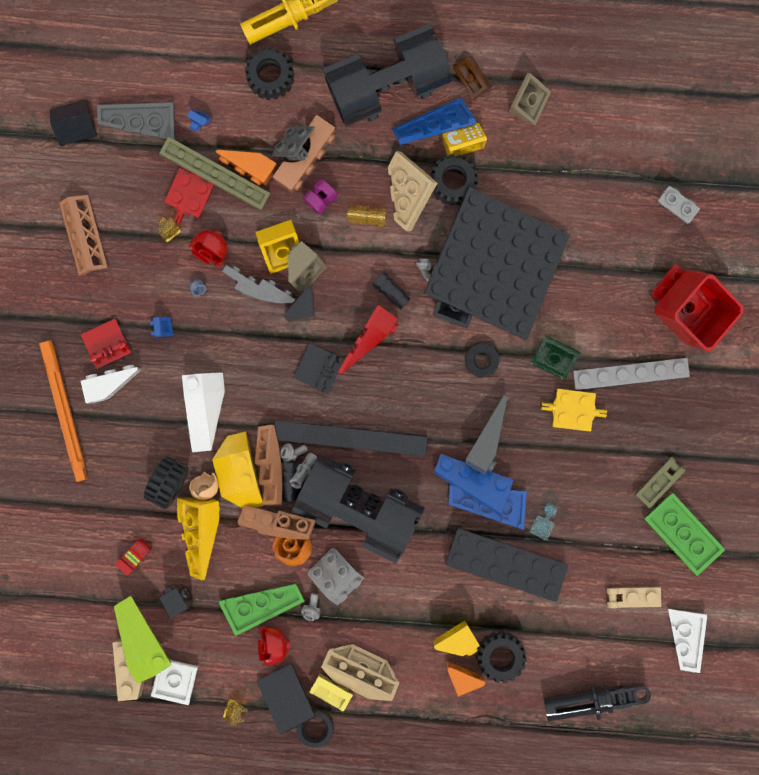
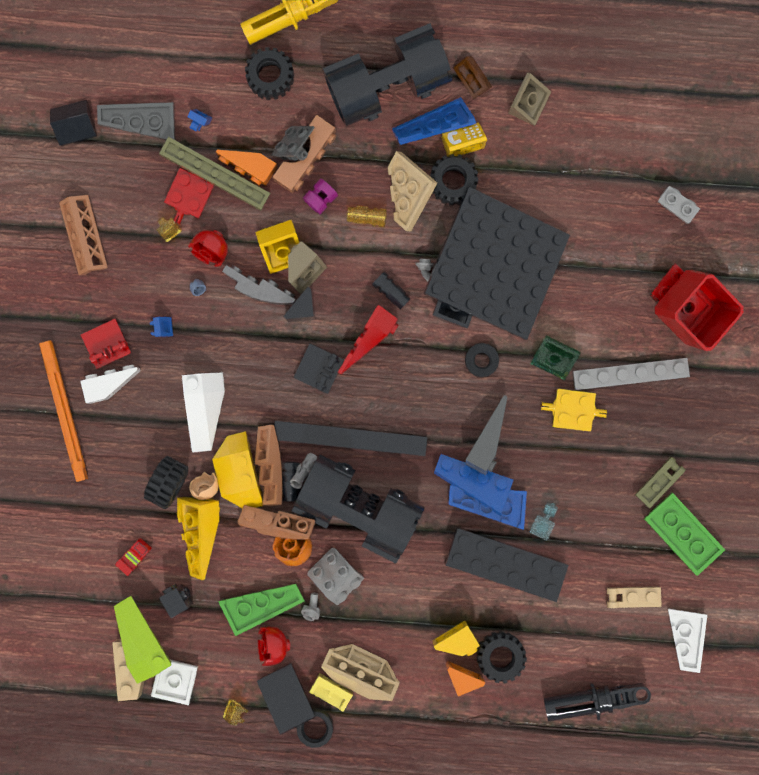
(289, 454): light grey plate -> none

